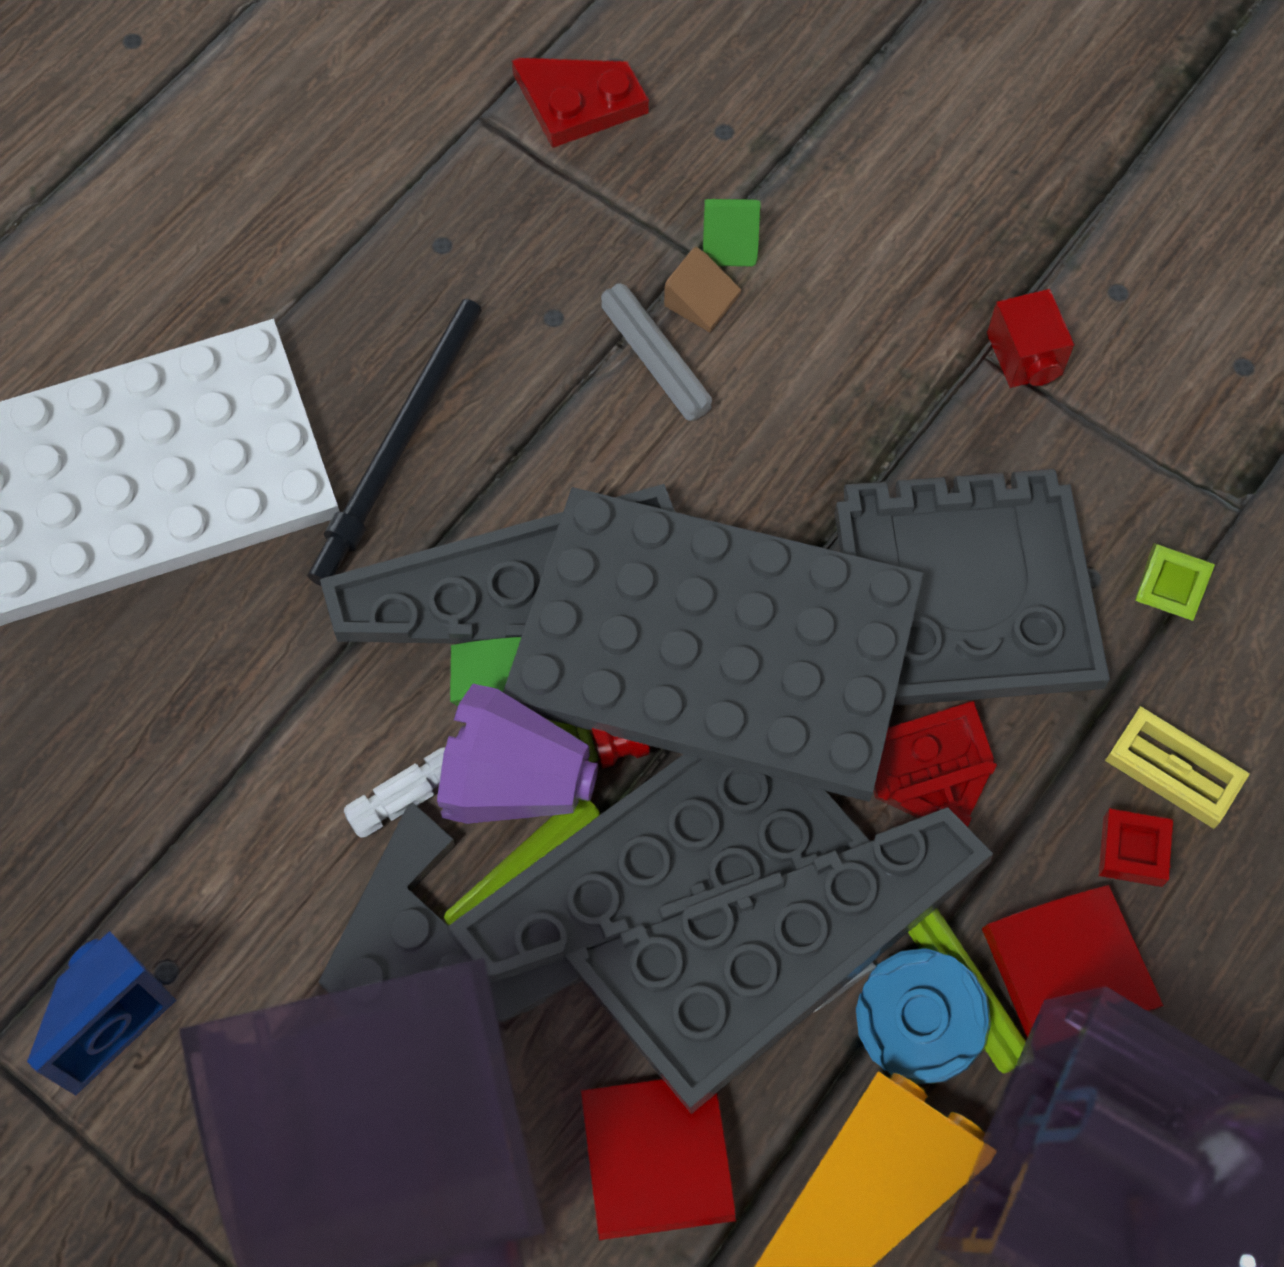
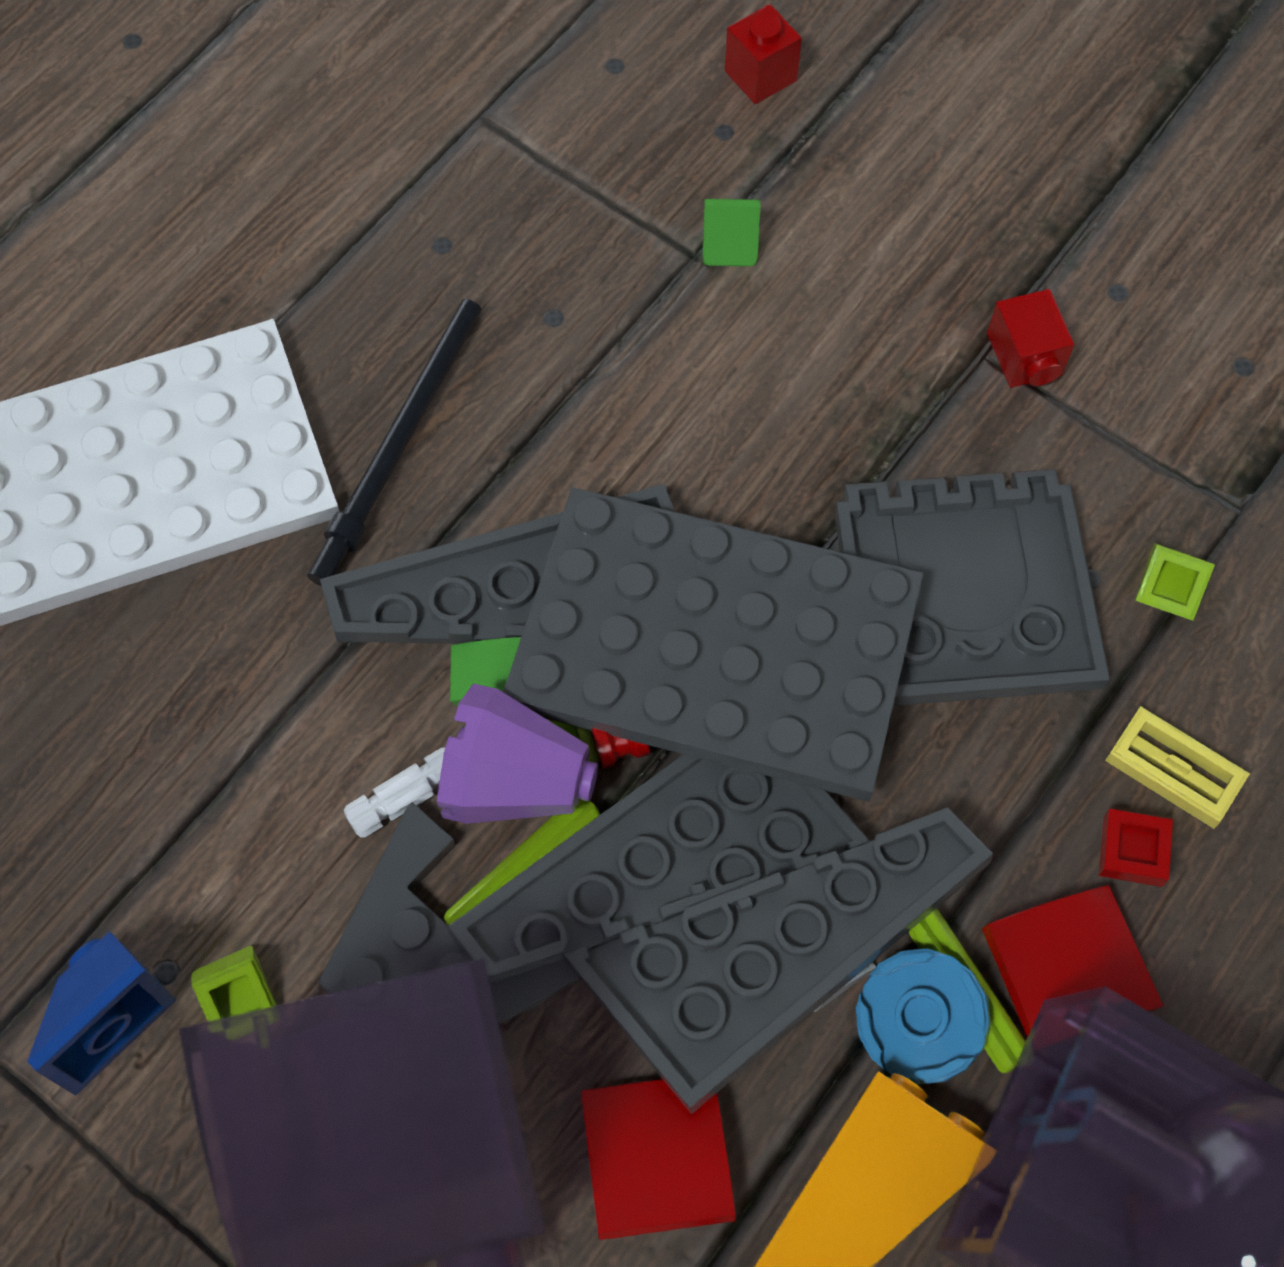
(232, 986): none -> lime slope
(579, 95): red wing -> none
(656, 352): light grey axle -> none
(700, 290): medium nougat slope -> none
(762, 53): none -> red brick
(936, 763): red slope -> none

